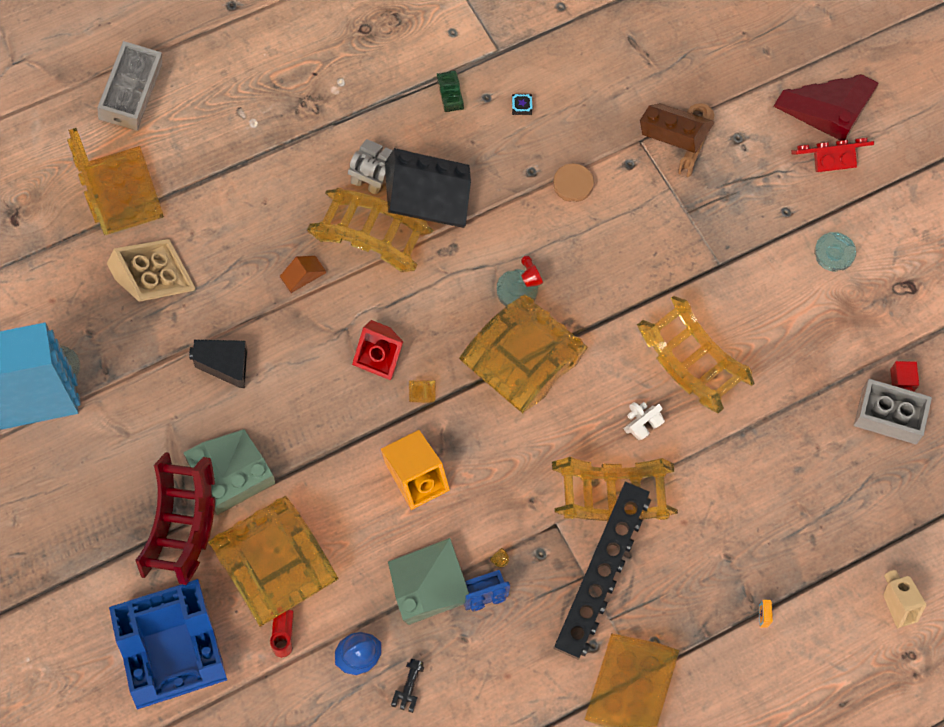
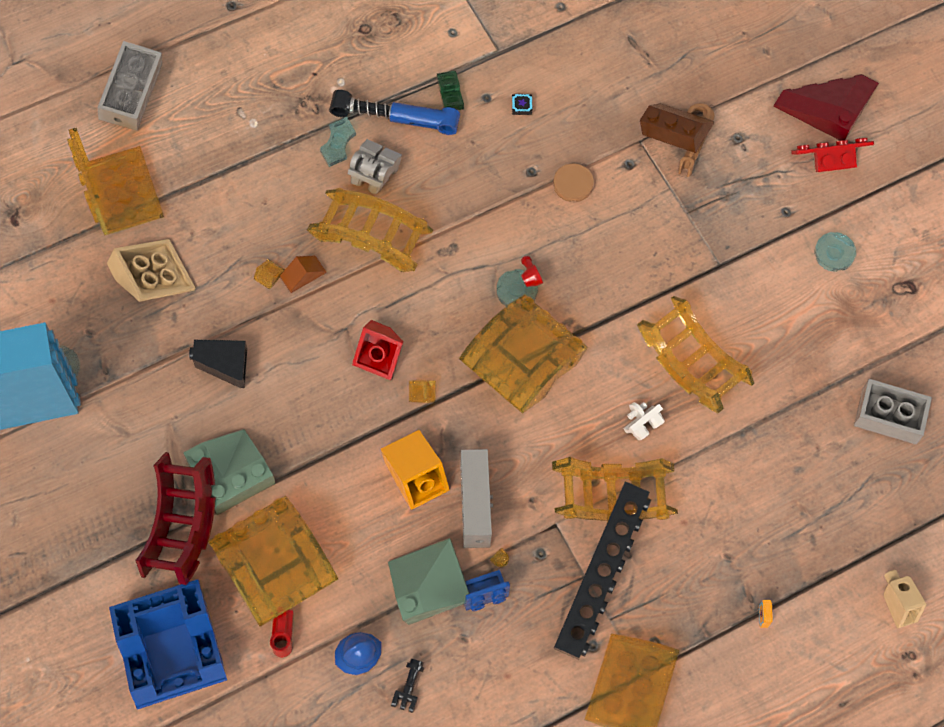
(268, 273): none -> clear yellow slope
(334, 149): none -> clear light blue tile
(427, 187): black slope -> none
(443, 120): none -> piece
(475, 498): none -> light grey brick
(905, 375): red brick -> none

